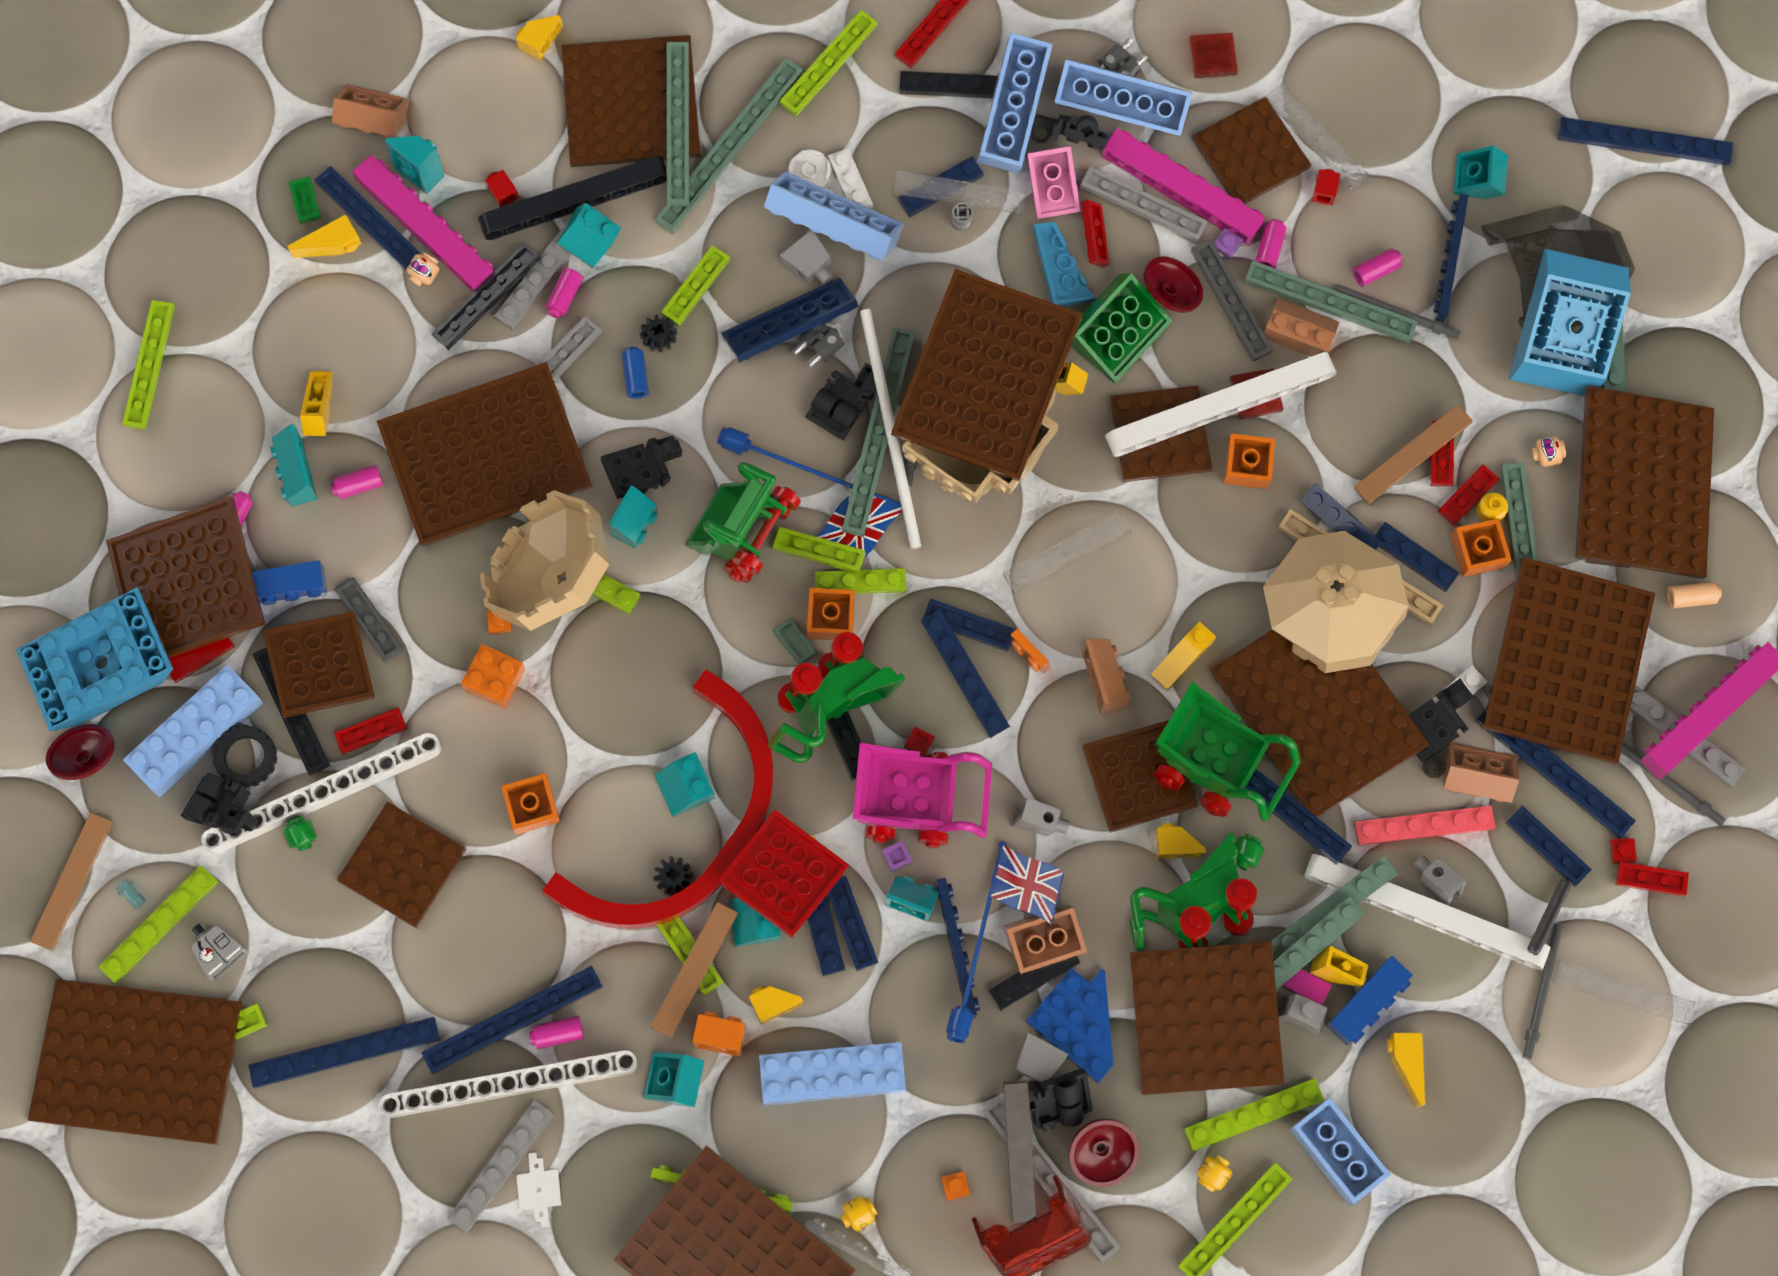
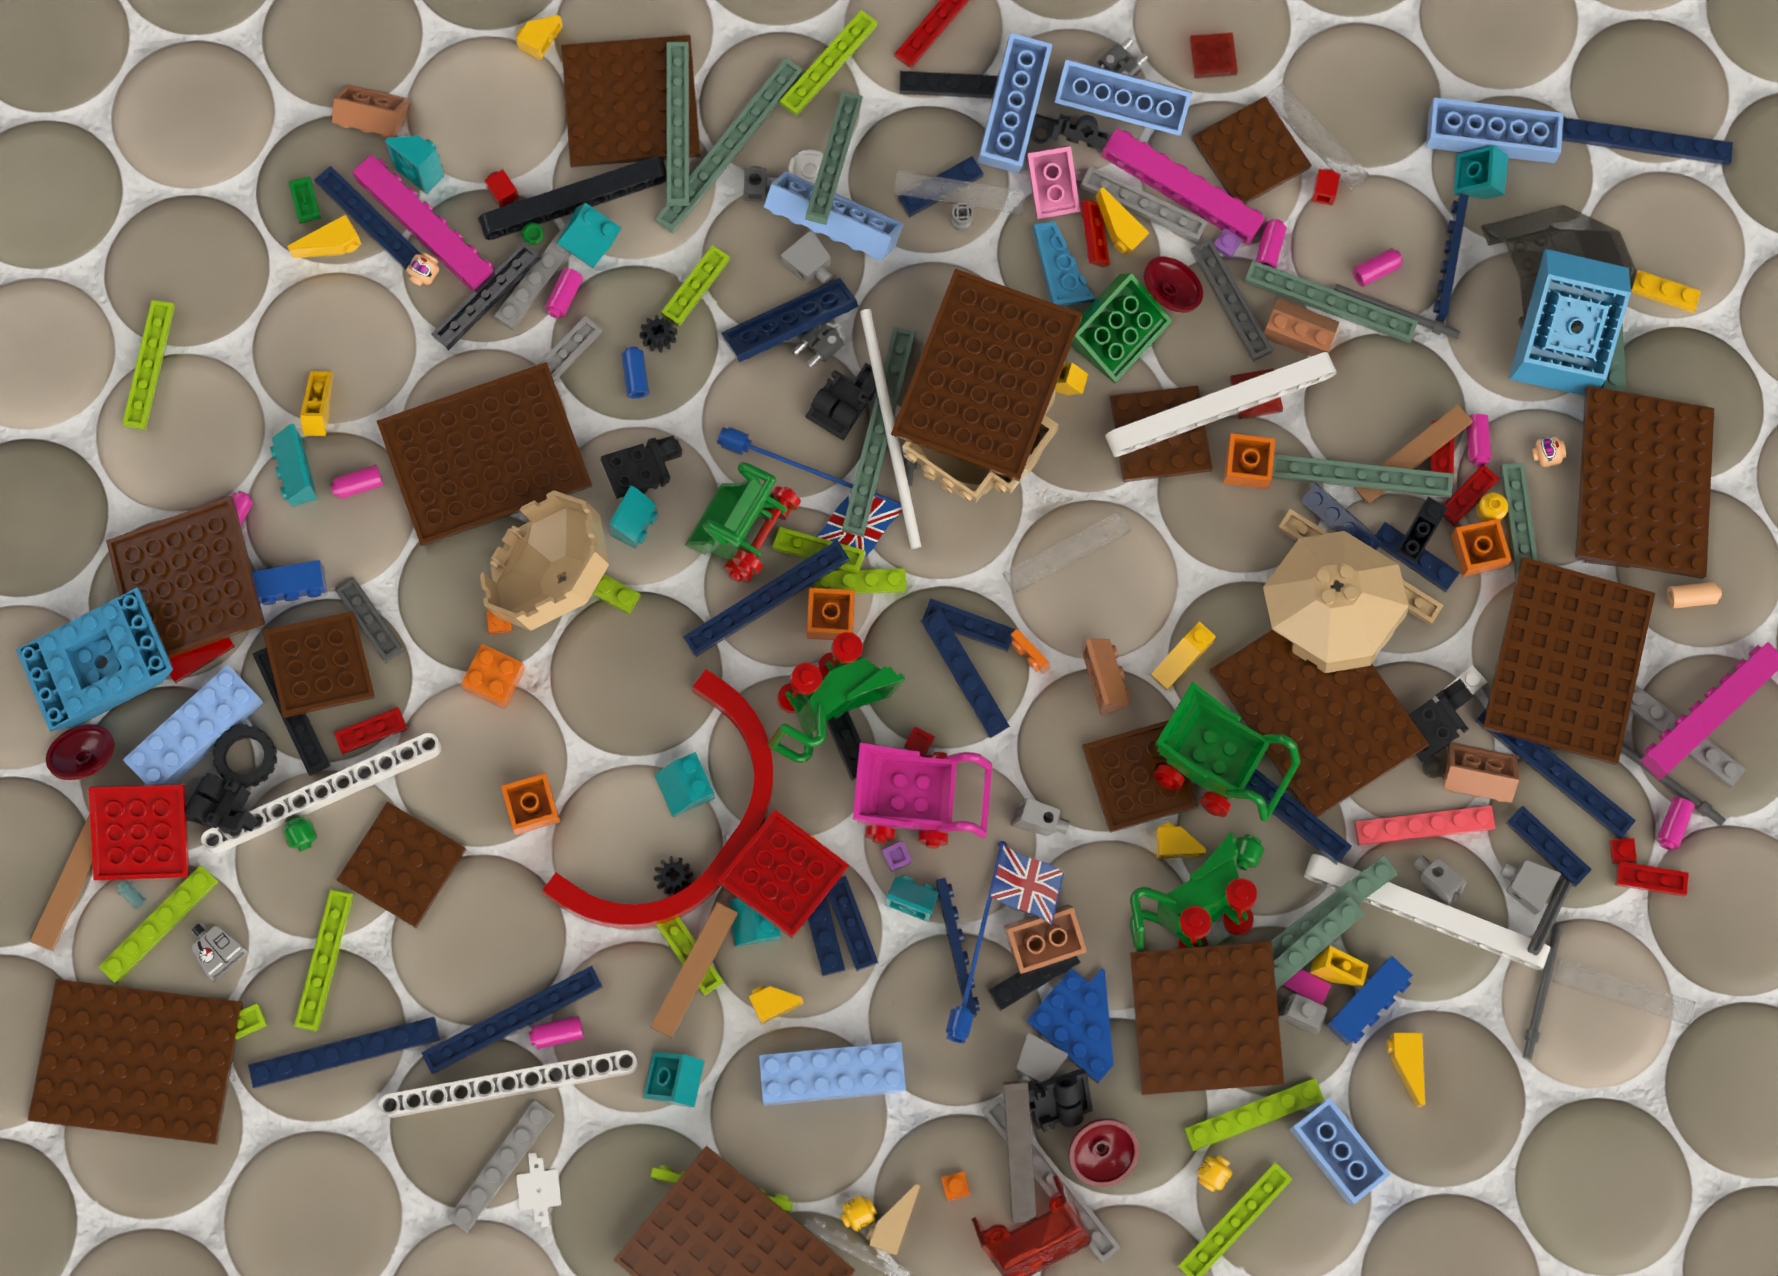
(138, 831): none -> red plate
(323, 960): none -> lime tile
(532, 234): none -> green plate
(719, 1034): orange brick -> none
(755, 192): none -> dark grey brick
(766, 598): none -> dark blue plate
(795, 641): sand green tile -> none
(833, 158): none -> sand green plate
(849, 177): white plate -> none
(891, 1227): none -> tan slope
(1121, 225): none -> yellow slope
(1362, 475): none -> sand green plate
(1421, 529): none -> black slope
(1479, 440): none -> dark pink brick
(1514, 130): none -> light blue brick
(1530, 884): none -> light grey torso
(1665, 291): none -> yellow plate
(1675, 823): none -> dark pink brick

